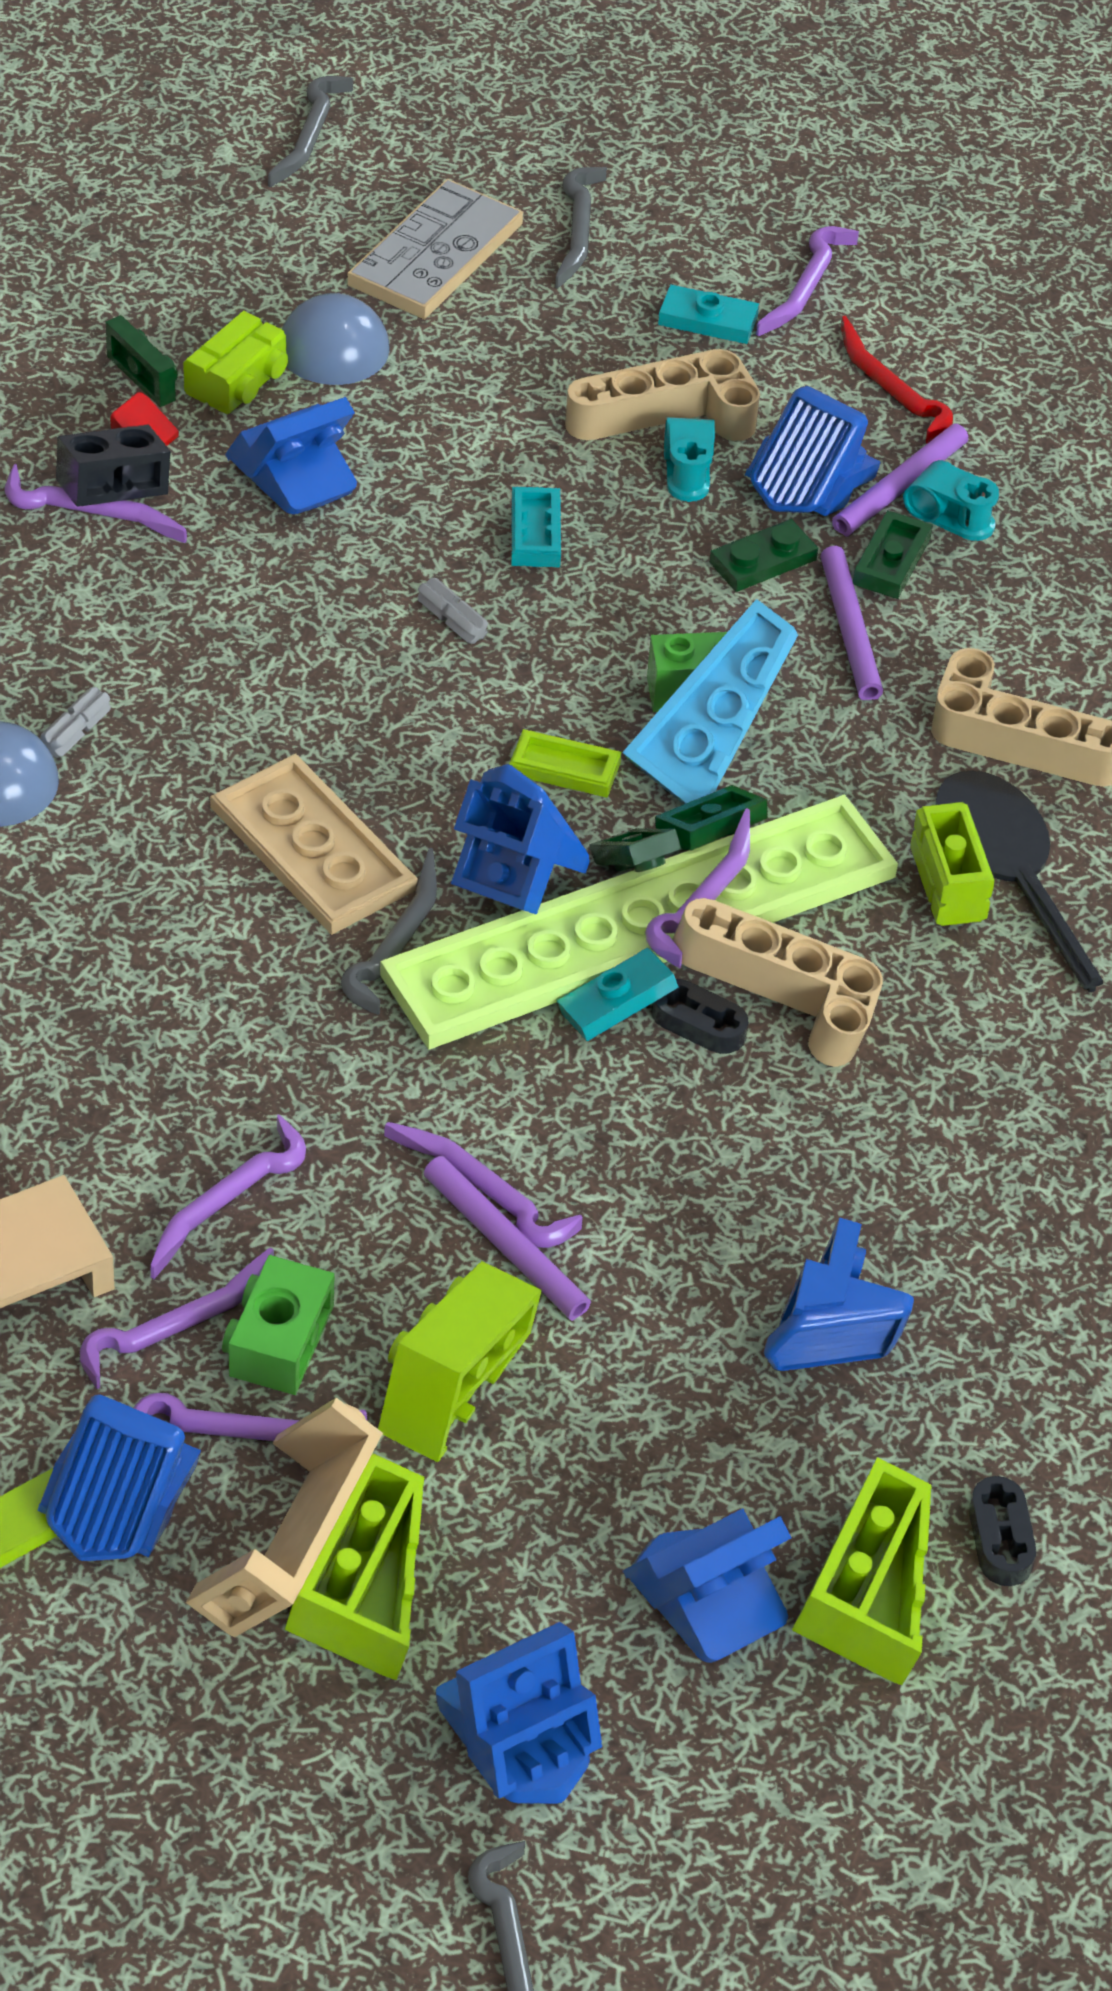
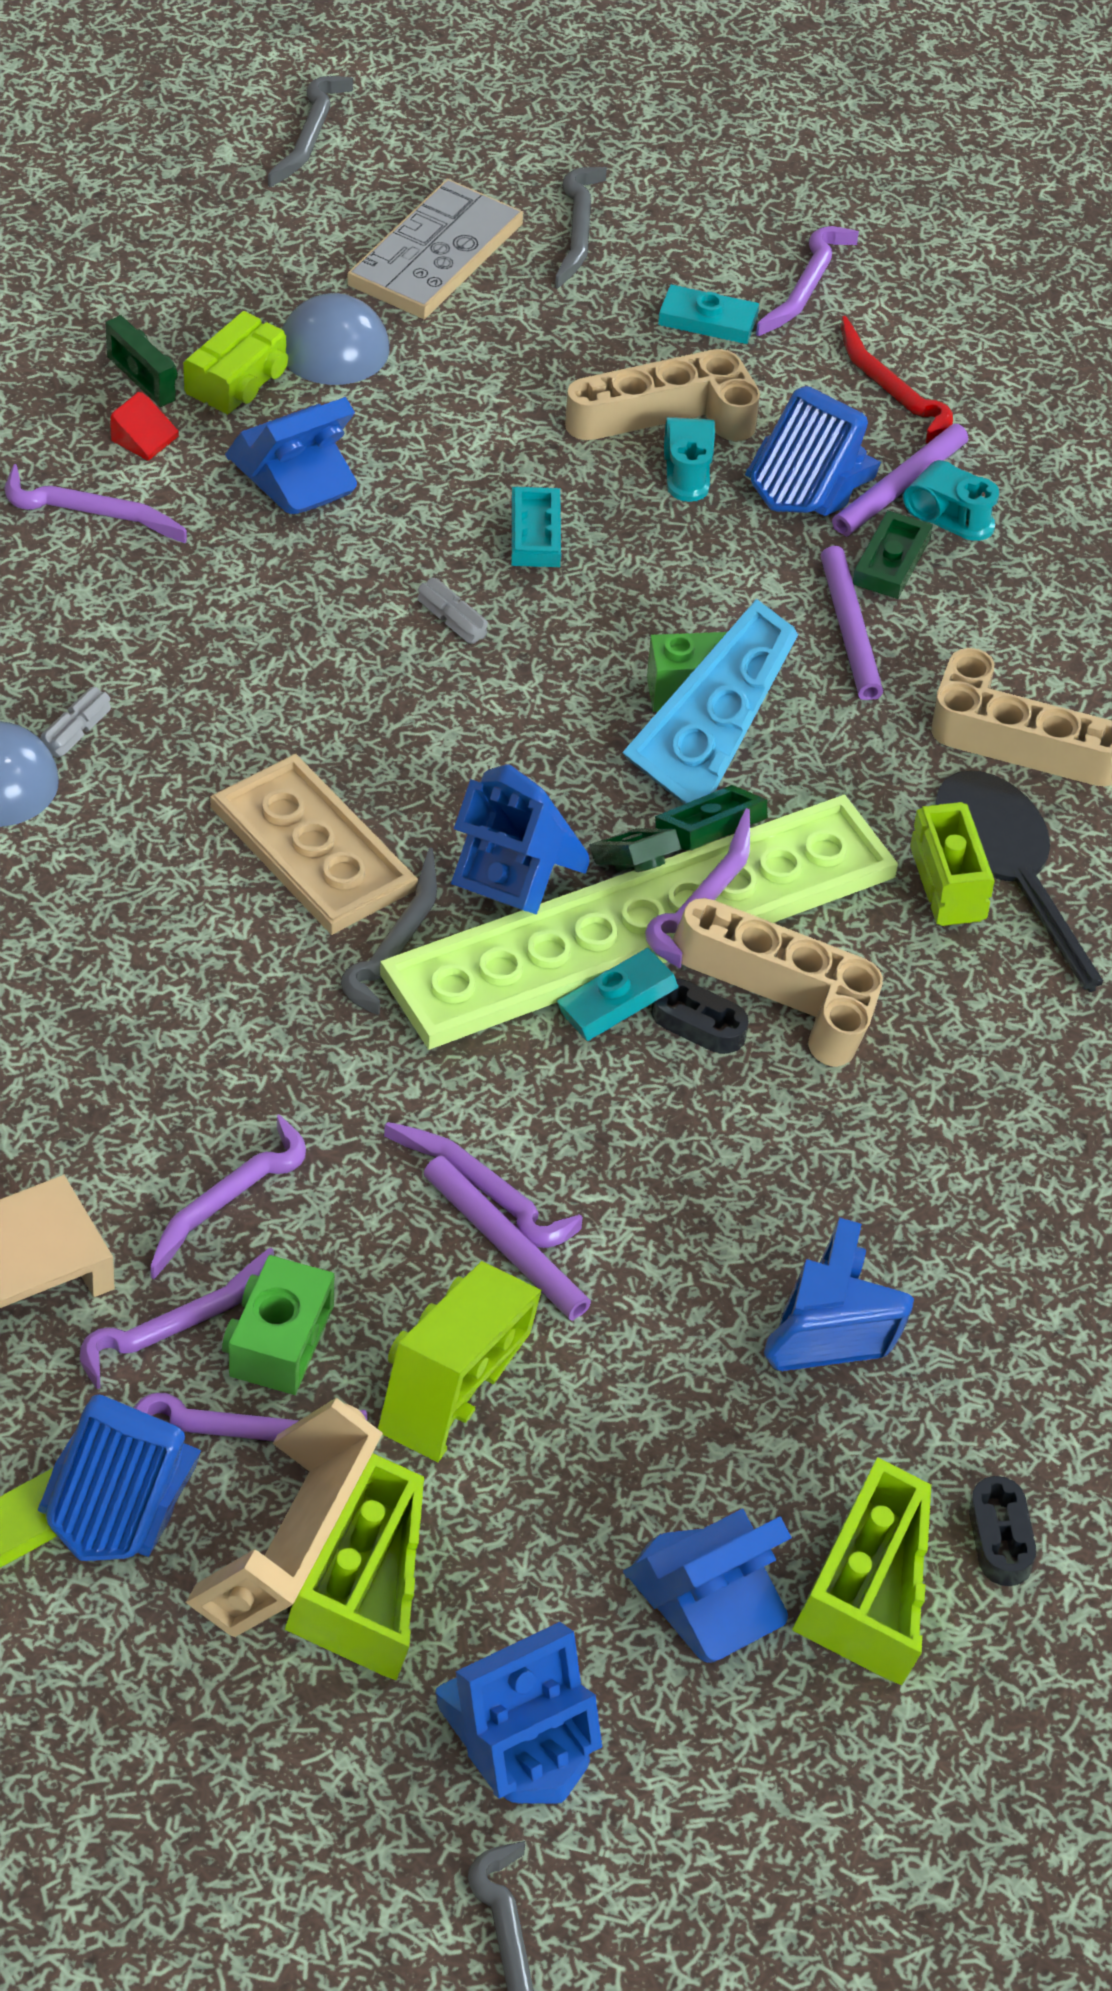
(112, 465): black brick -> none
(566, 763): lime tile -> none
(763, 555): dark green plate -> none

